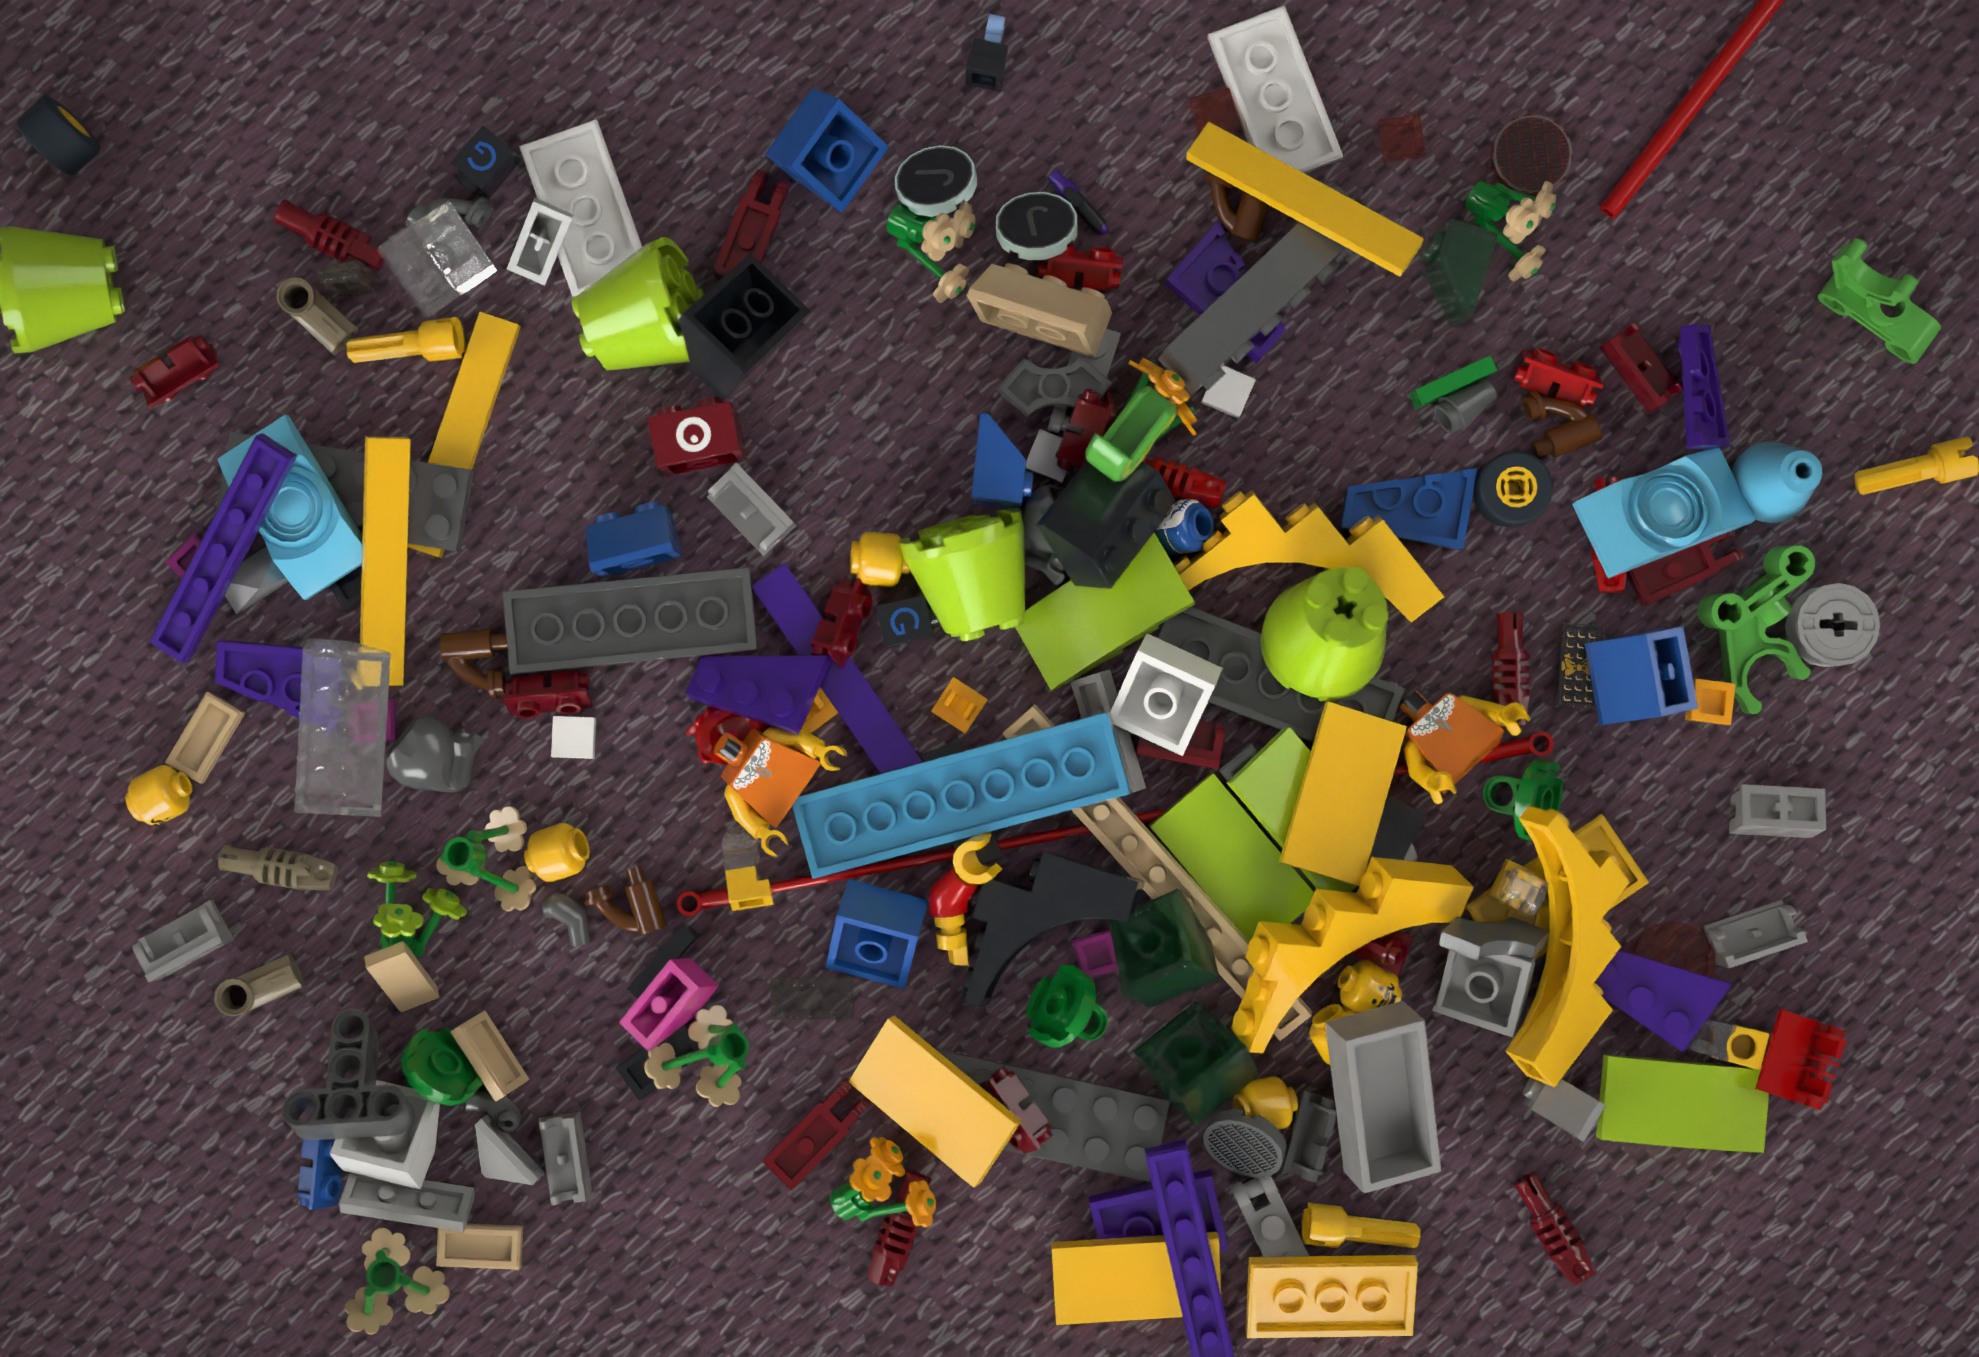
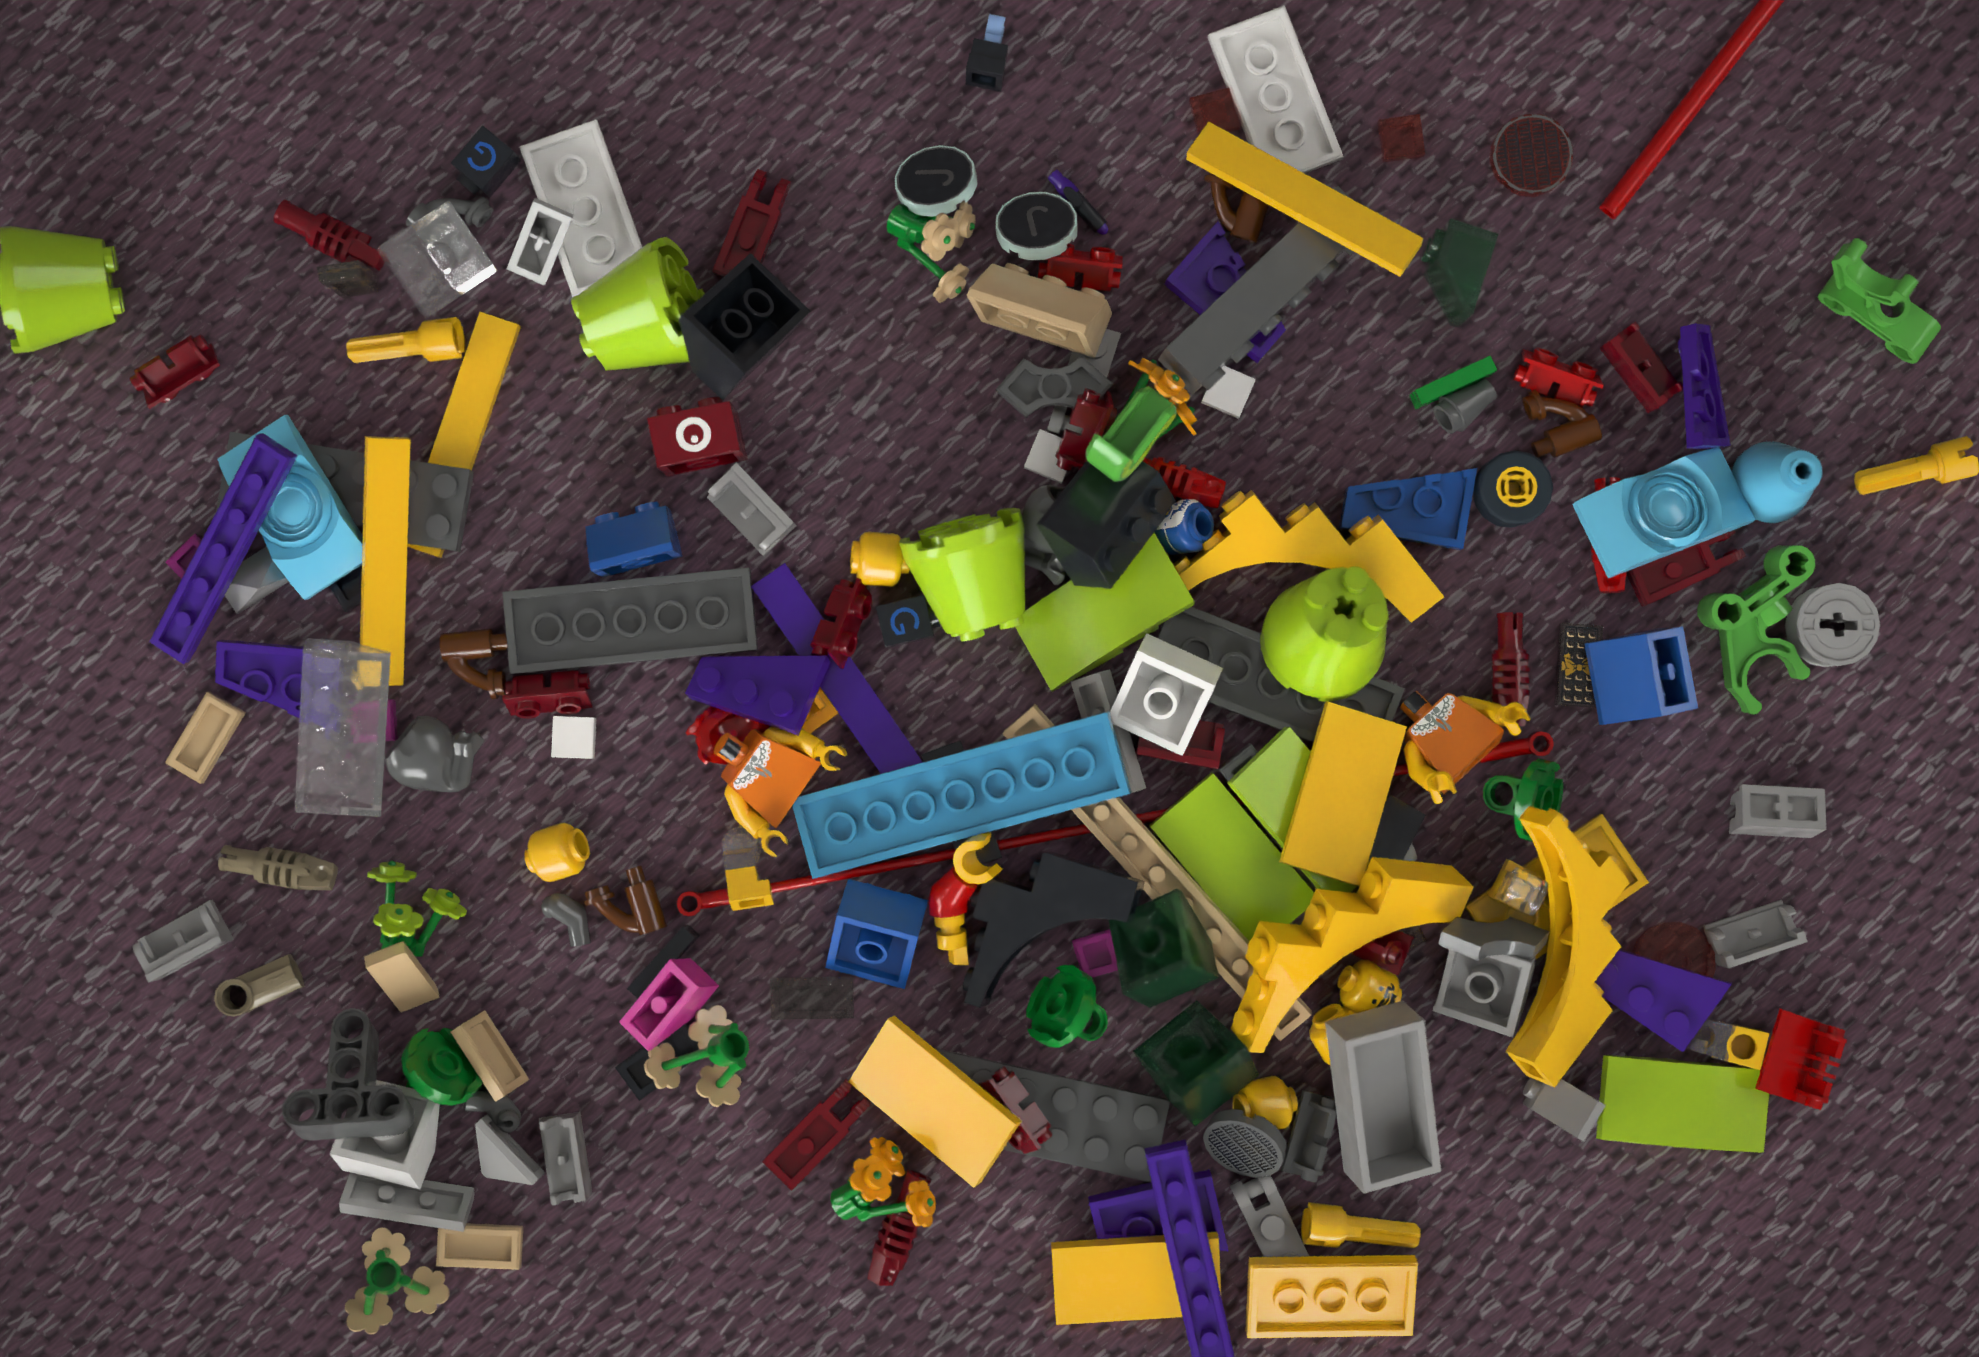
(58, 135): black wheel -> none
(158, 795): yellow head -> none
(317, 316): dark tan piece -> none
(319, 1183): blue hinge -> none
(465, 859): plant -> none
(827, 149): blue slope -> none
(959, 705): light orange tile -> none
(998, 469): blue slope -> none
(1490, 204): plant -> none
(1555, 1230): dark red hinge -> none
(1714, 702): light orange tile -> none

